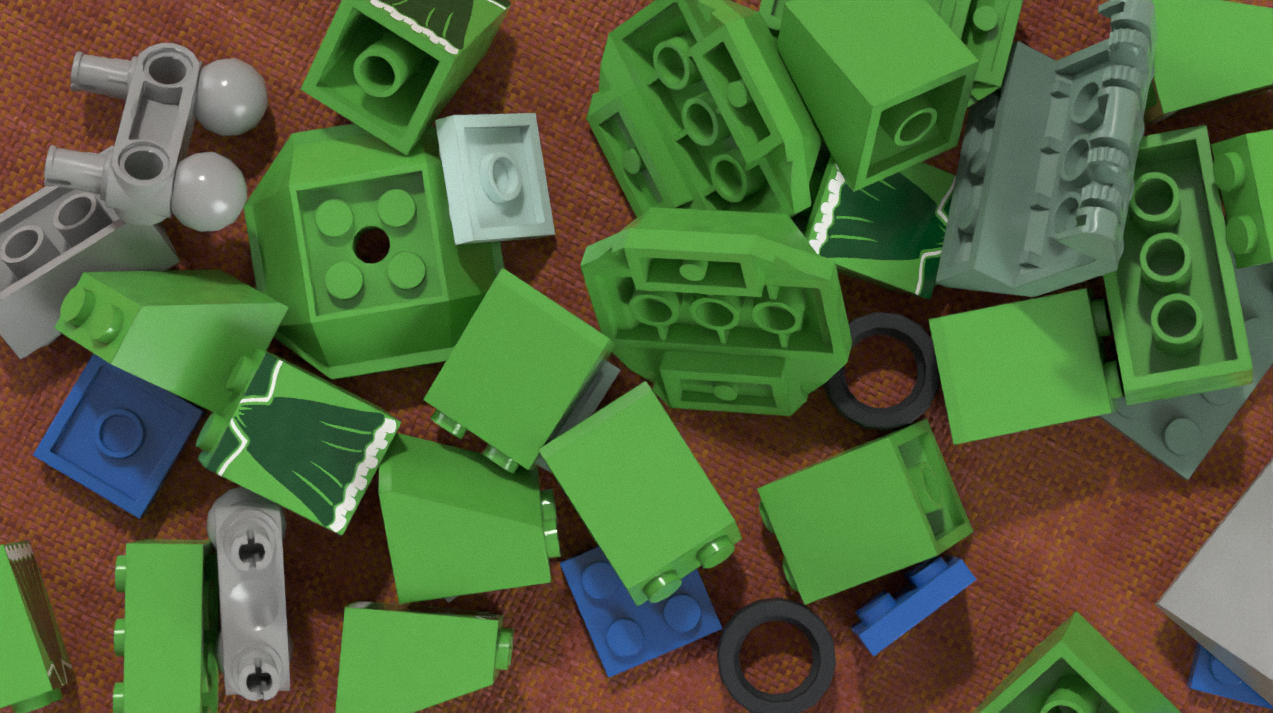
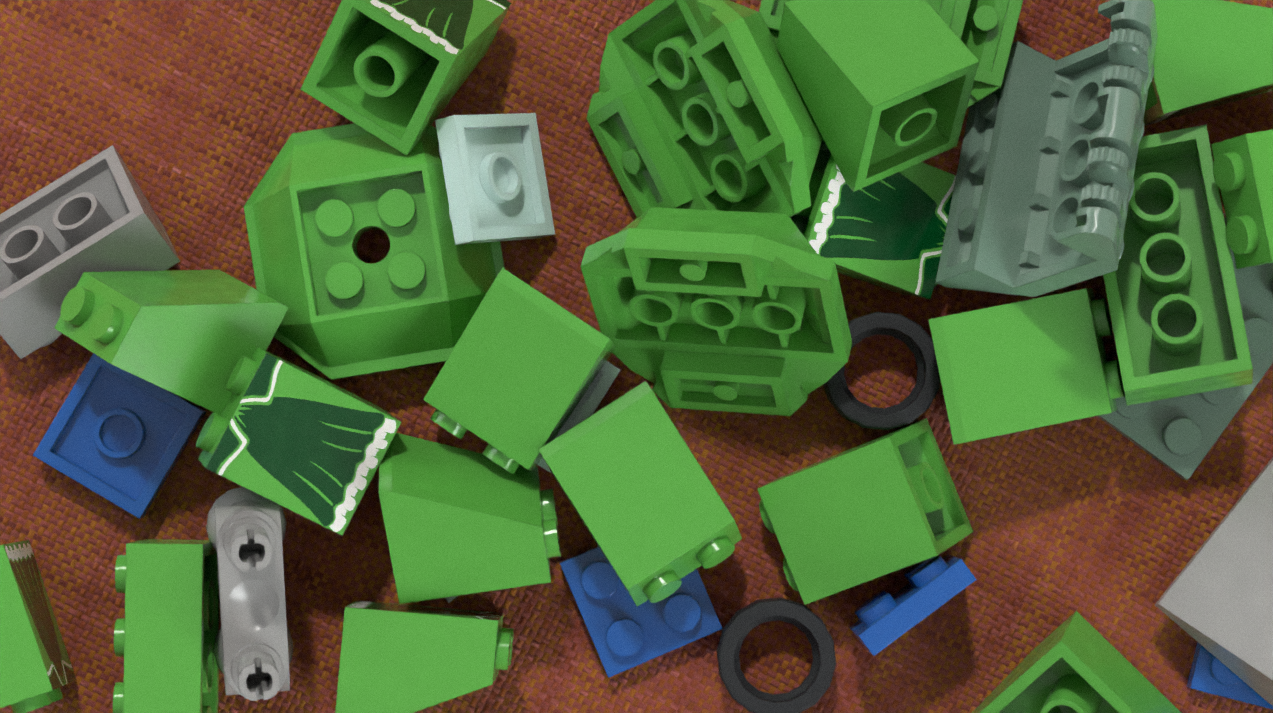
(148, 168): light grey piece -> none

